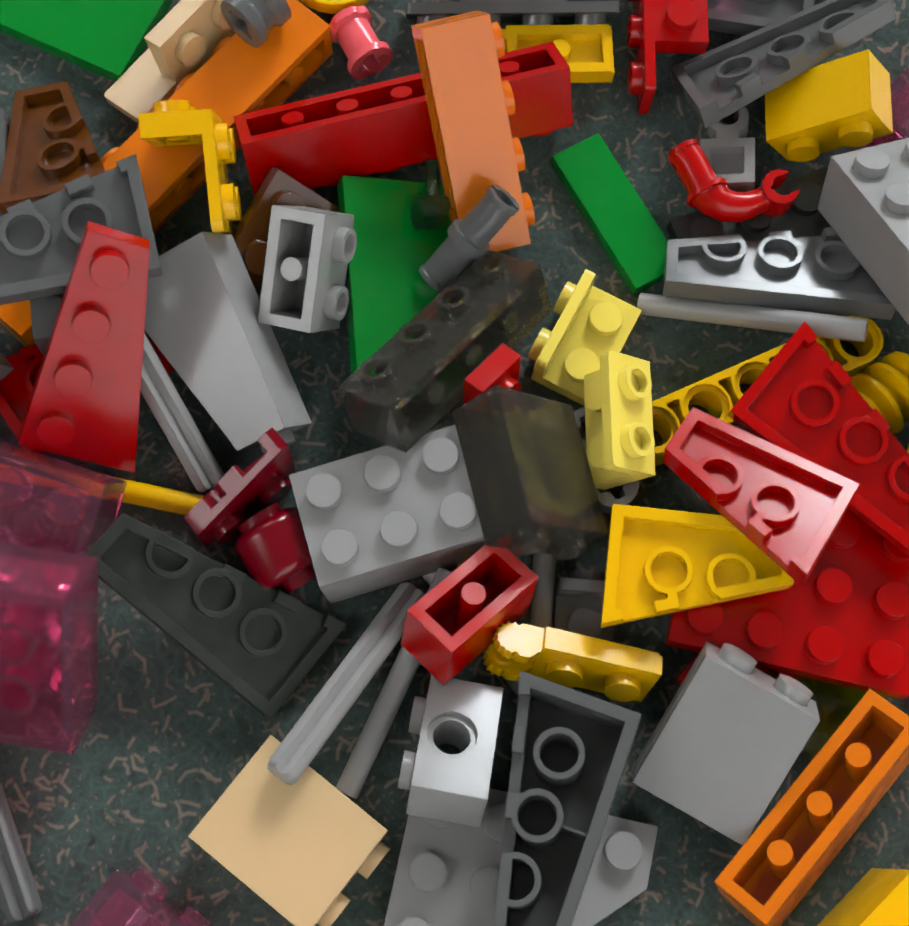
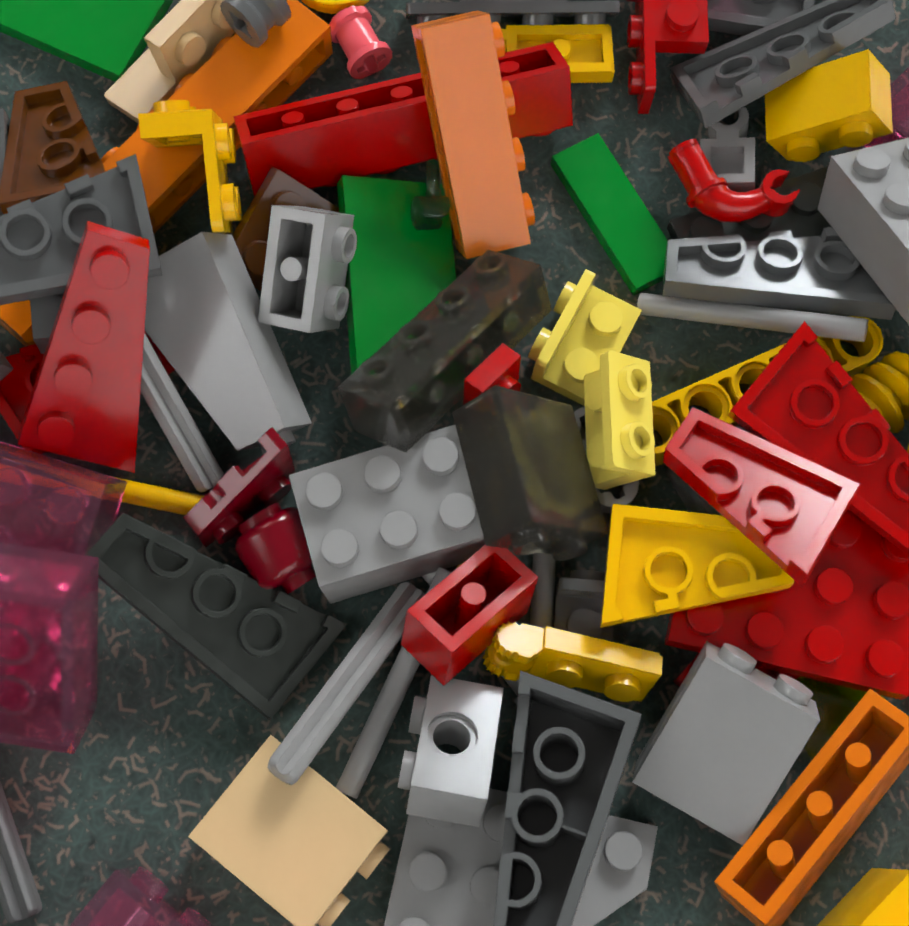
(469, 238): dark grey pin -> none

